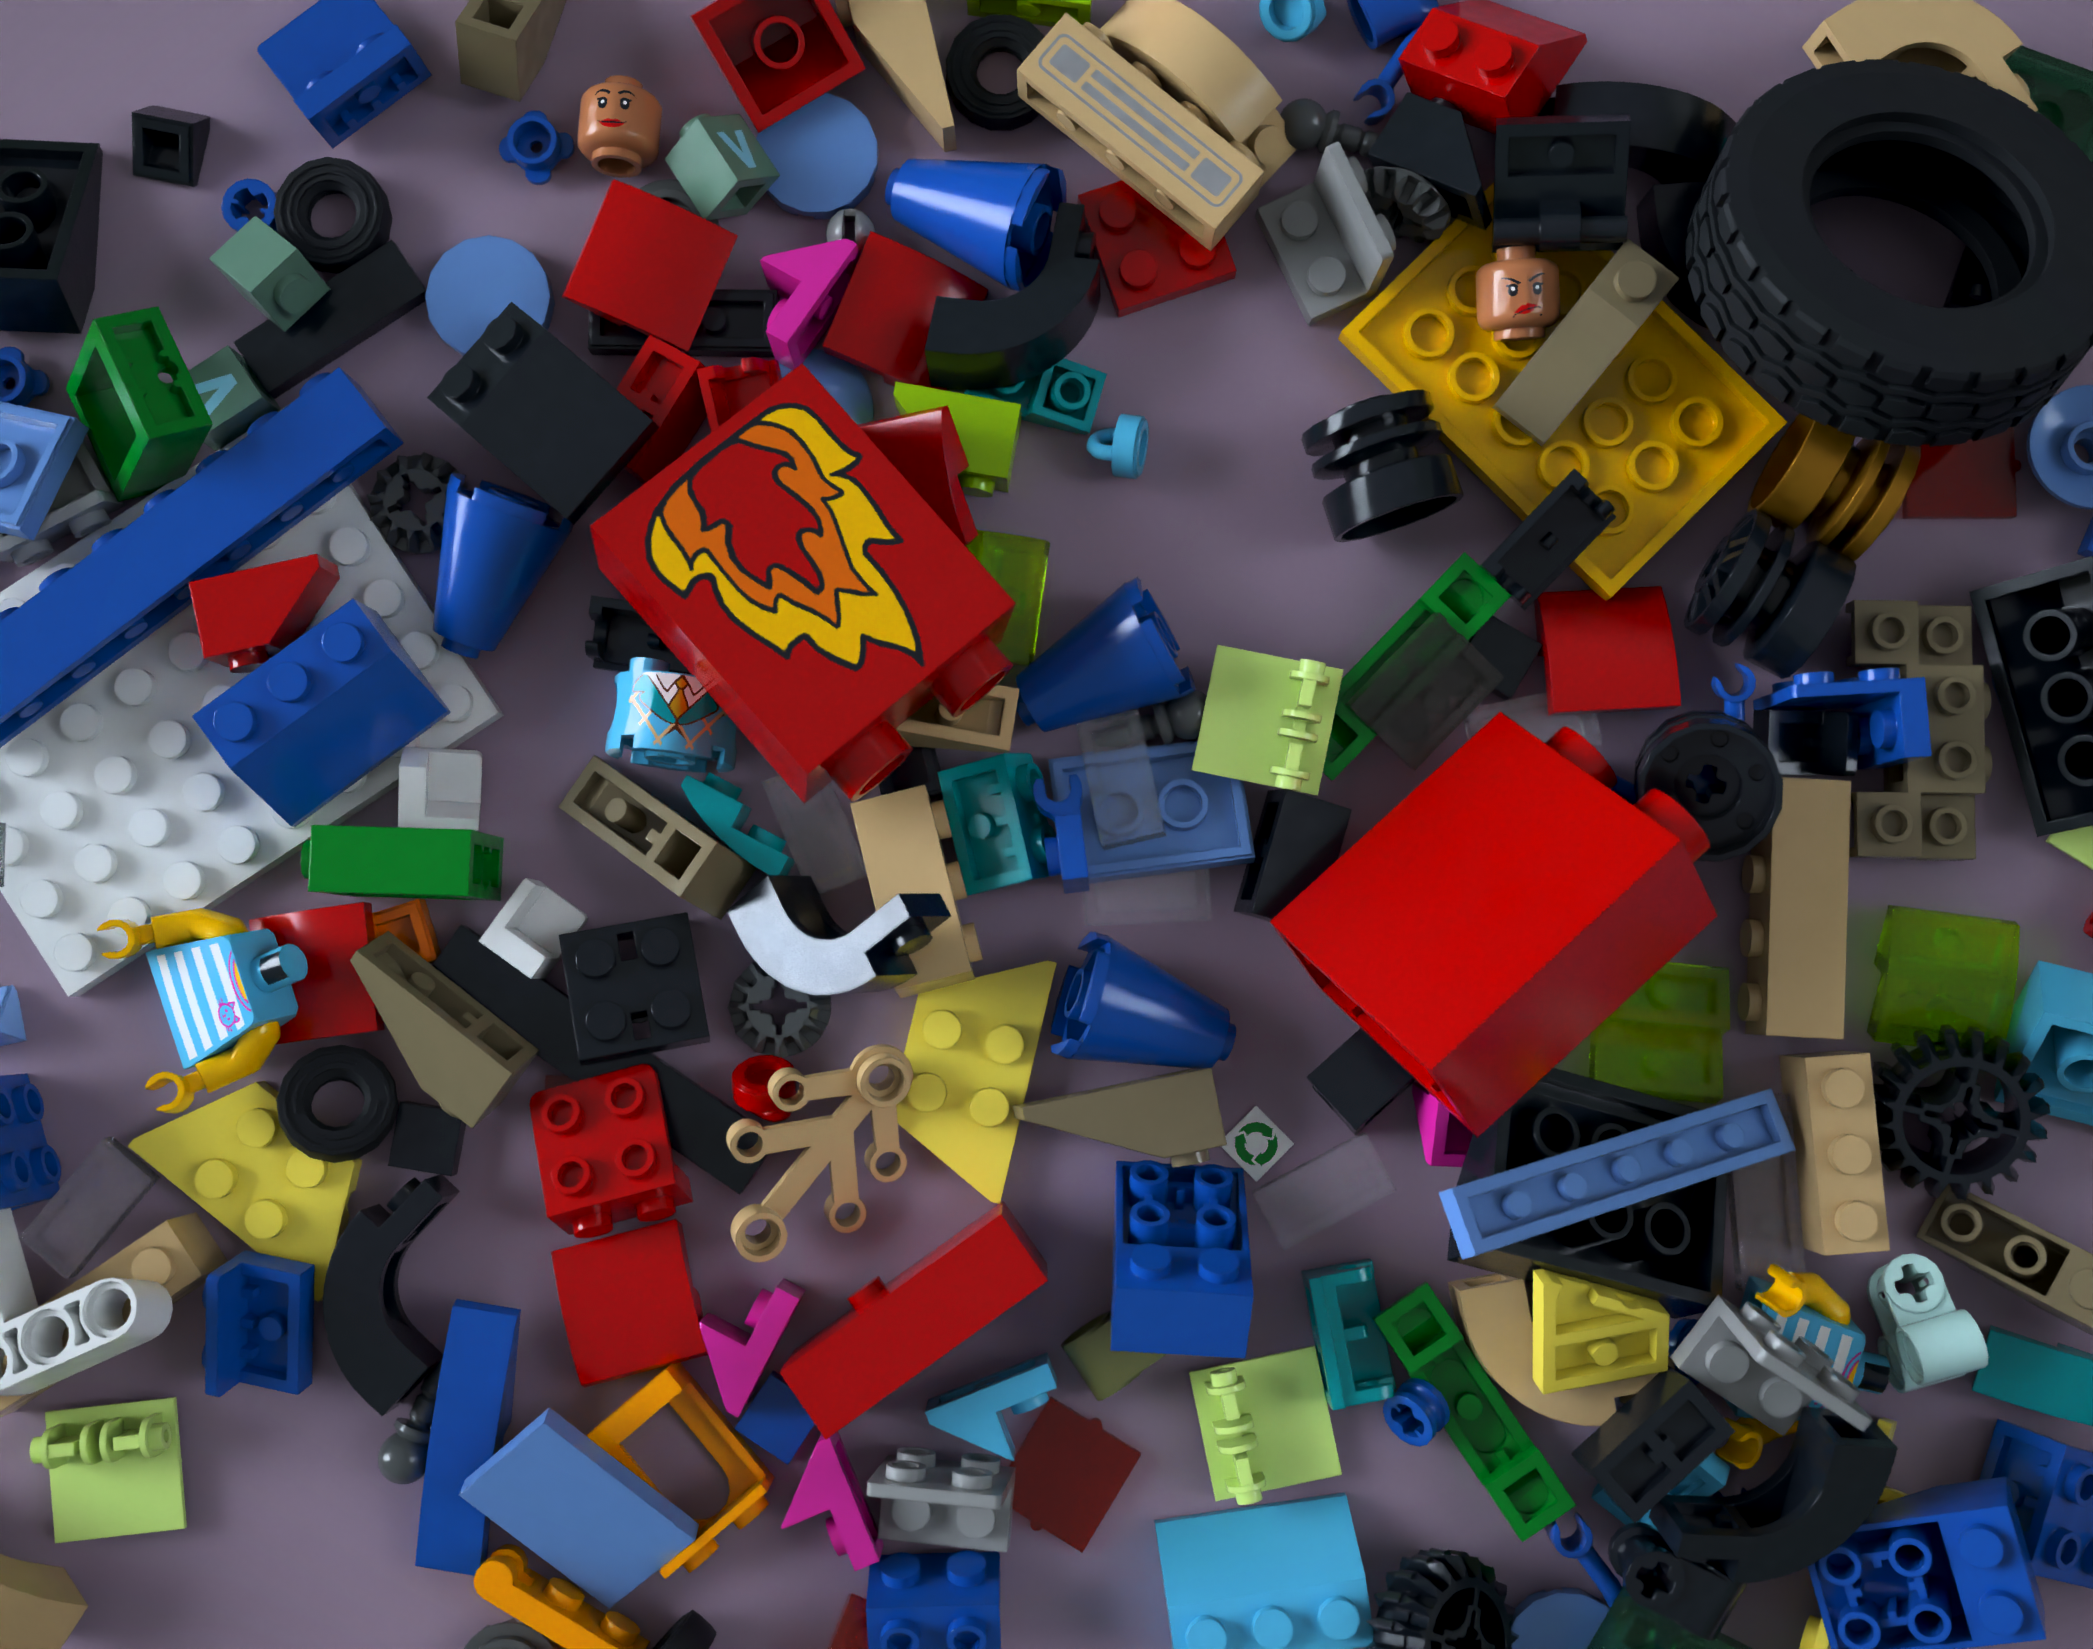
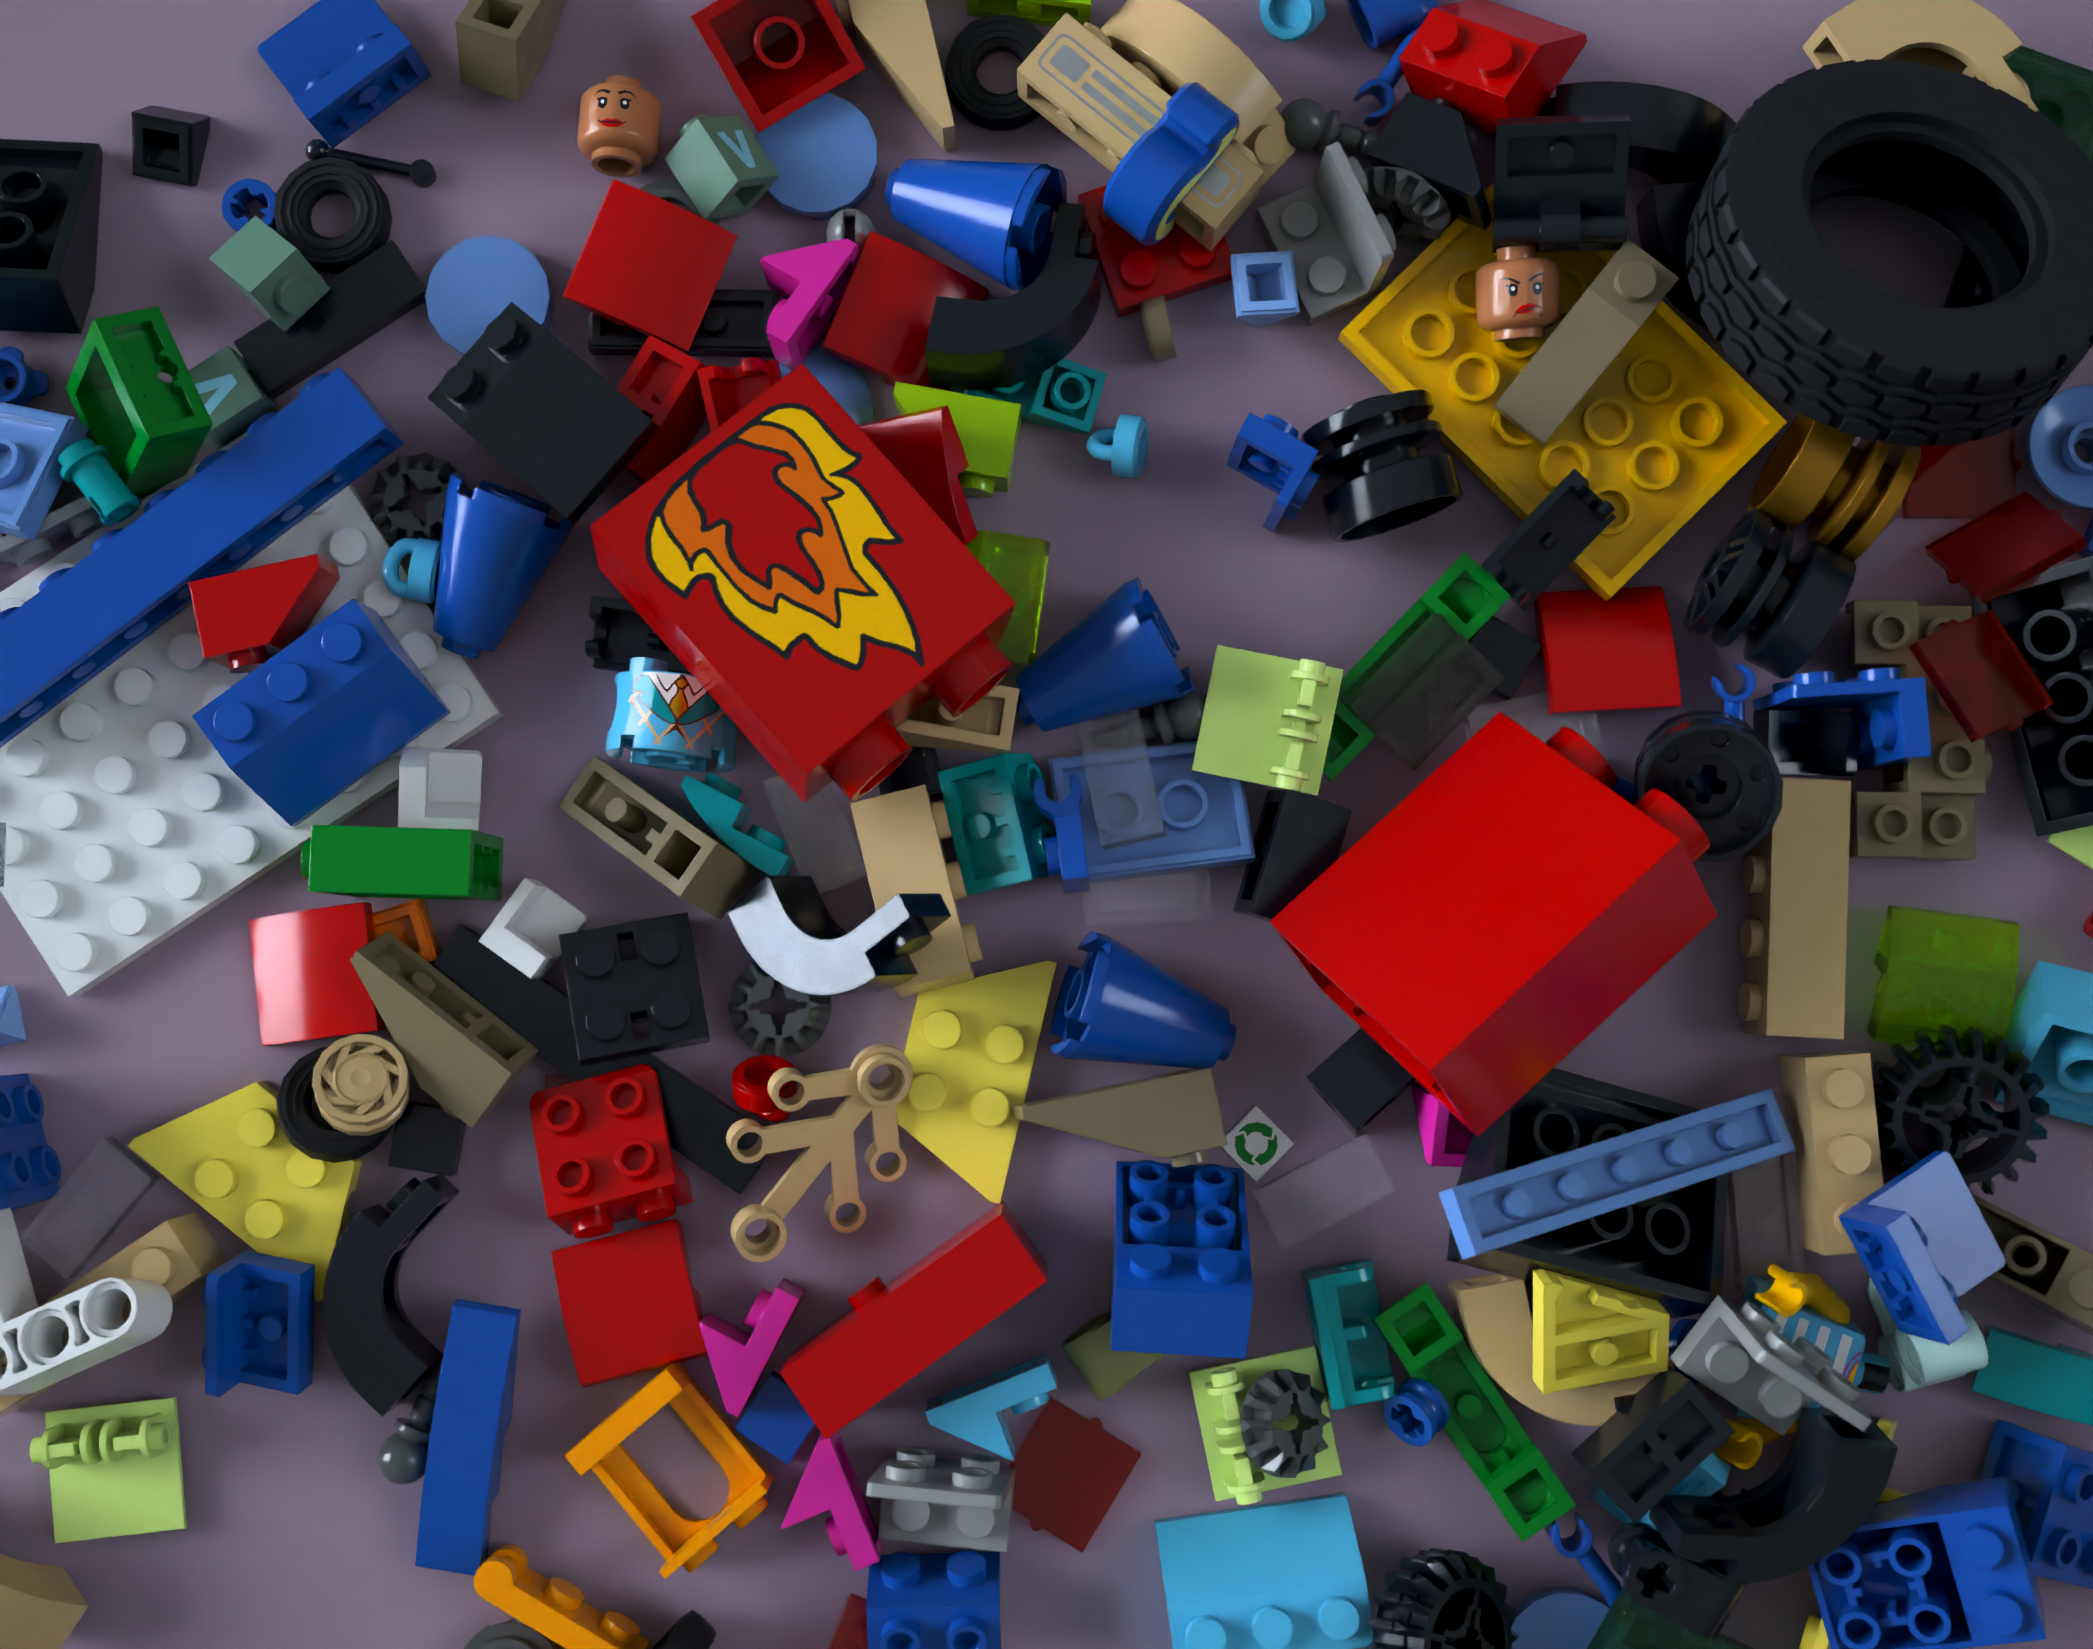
(98, 481): none -> teal pin
(220, 993): torso -> none
(361, 1084): none -> tan wheel
(420, 171): none -> black hinge
(422, 569): none -> medium azure tile
(534, 129): blue plate -> none
(579, 1508): medium blue tile -> none
(1157, 328): none -> dark tan tile
(1168, 163): none -> blue animal
(1264, 287): none -> light blue slope
(1268, 1401): none -> dark grey gear
(1277, 460): none -> blue bracket
(1668, 1036): clear neon green slope -> none
(1924, 1246): none -> bracket
(1981, 675): none -> clear red piece
(2005, 546): none -> clear red piece

